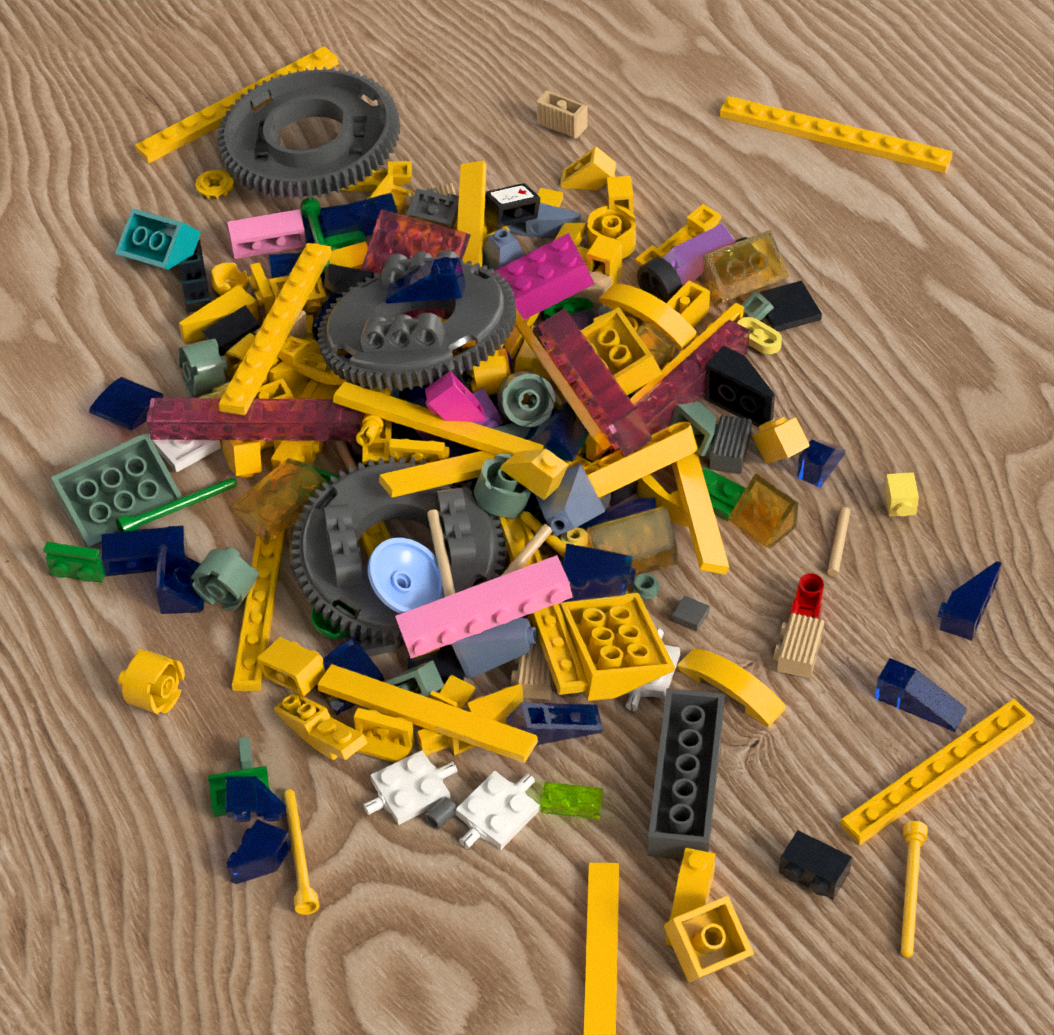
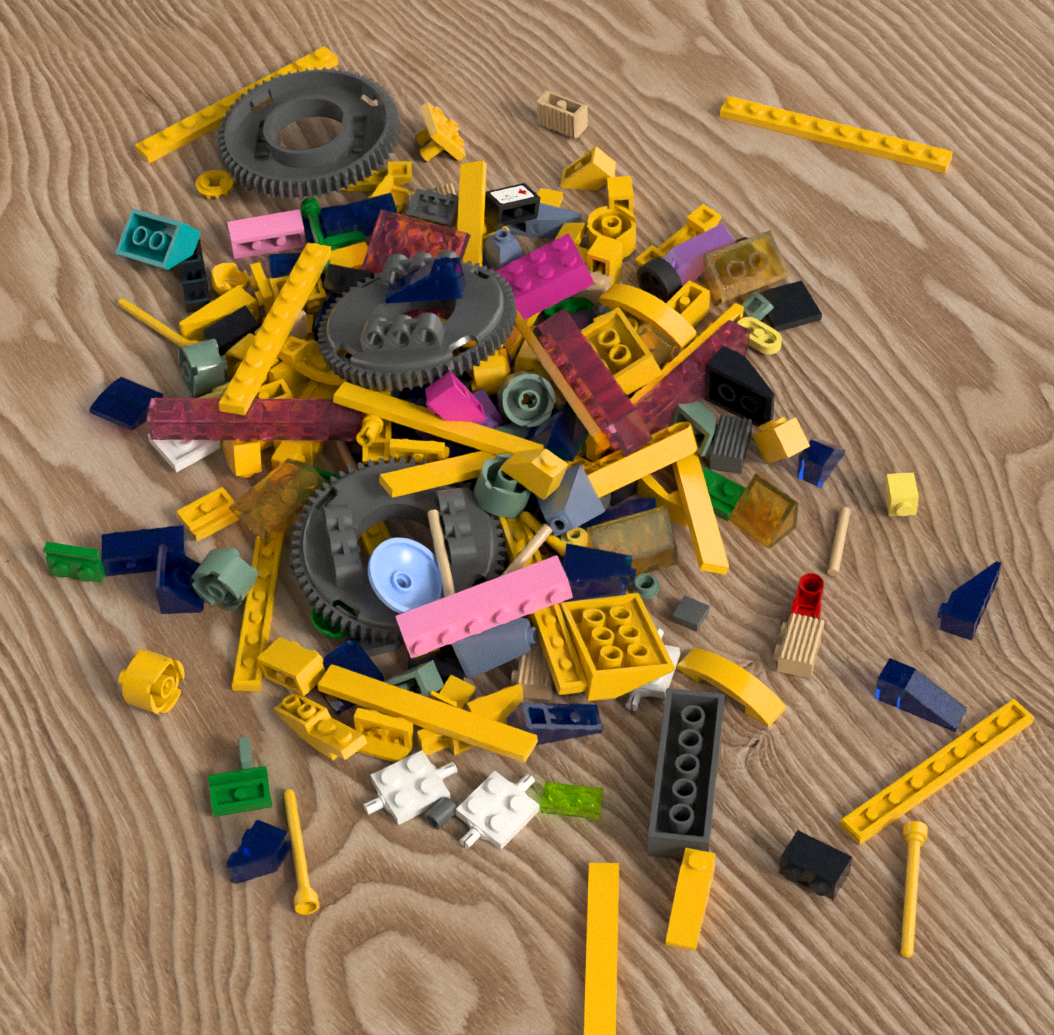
(114, 484): sand green slope -> none
(132, 523): green piece -> none
(154, 323): none -> yellow piece
(208, 514): none -> yellow plate
(252, 798): clear blue slope -> none
(442, 131): none -> yellow plate
(708, 939): yellow brick -> none

